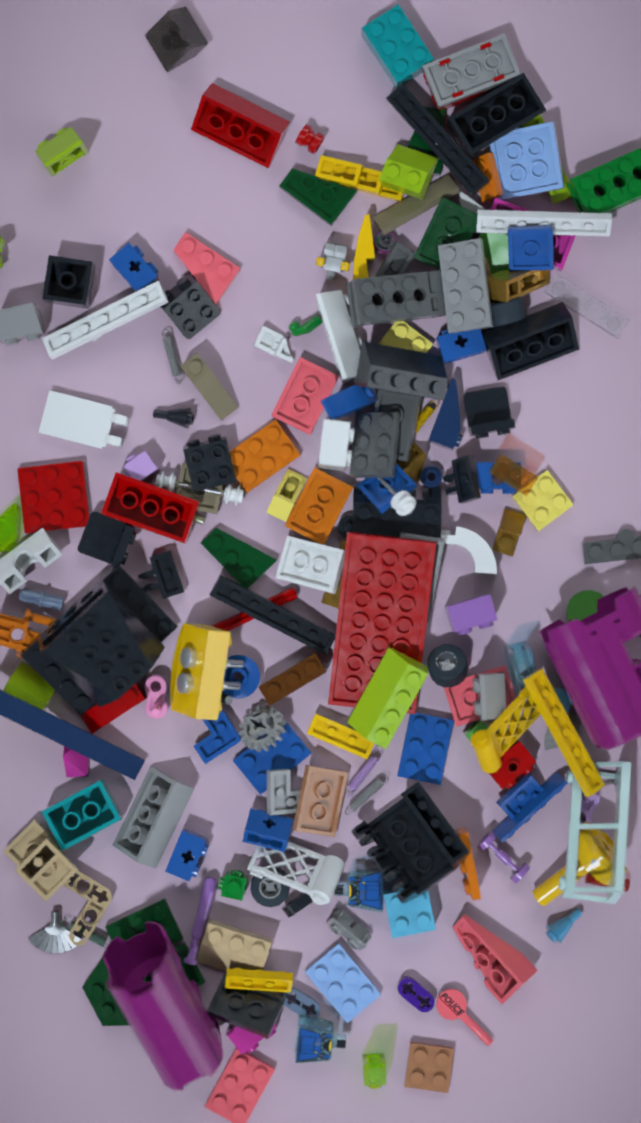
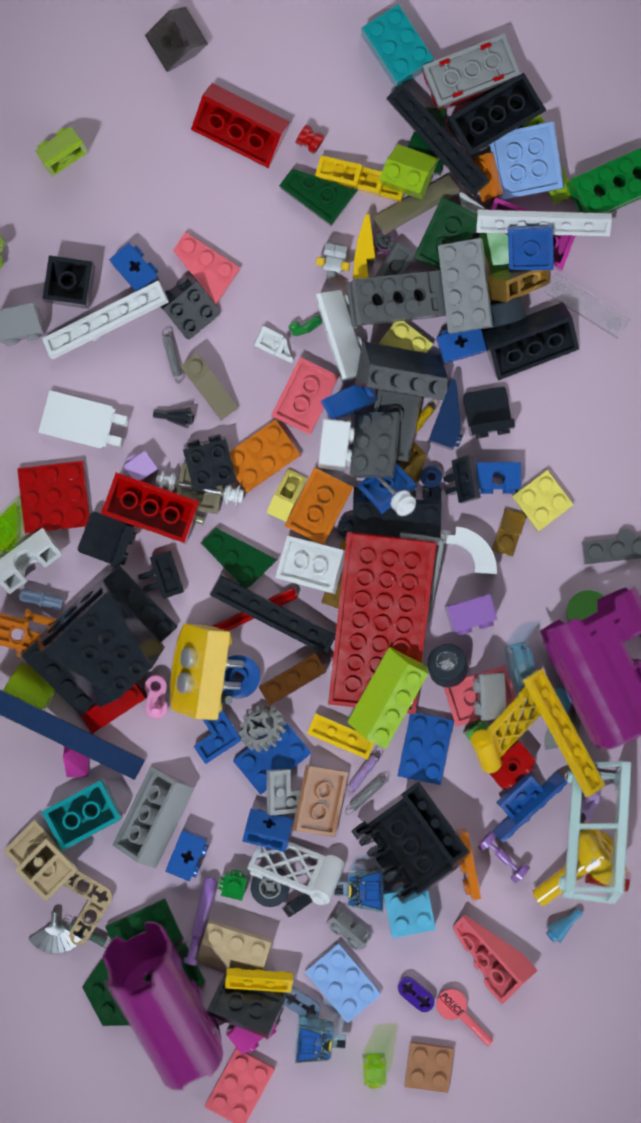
(513, 475): clear orange plate -> none

